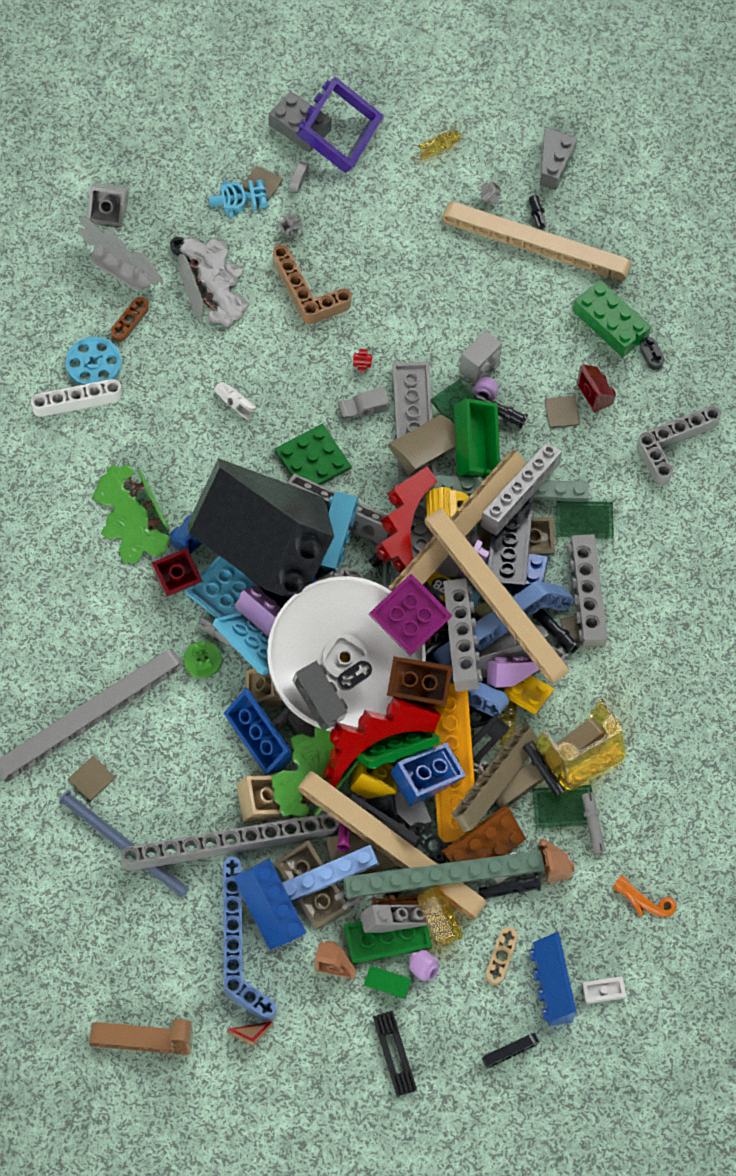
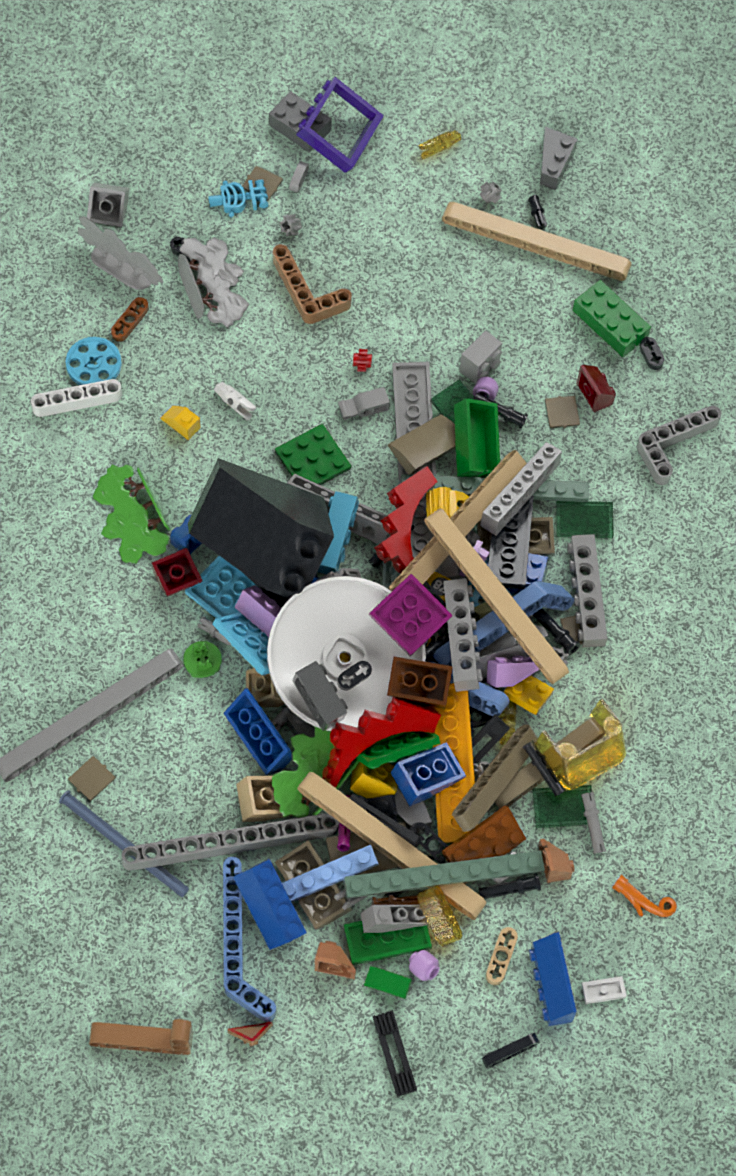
(182, 421): none -> yellow slope

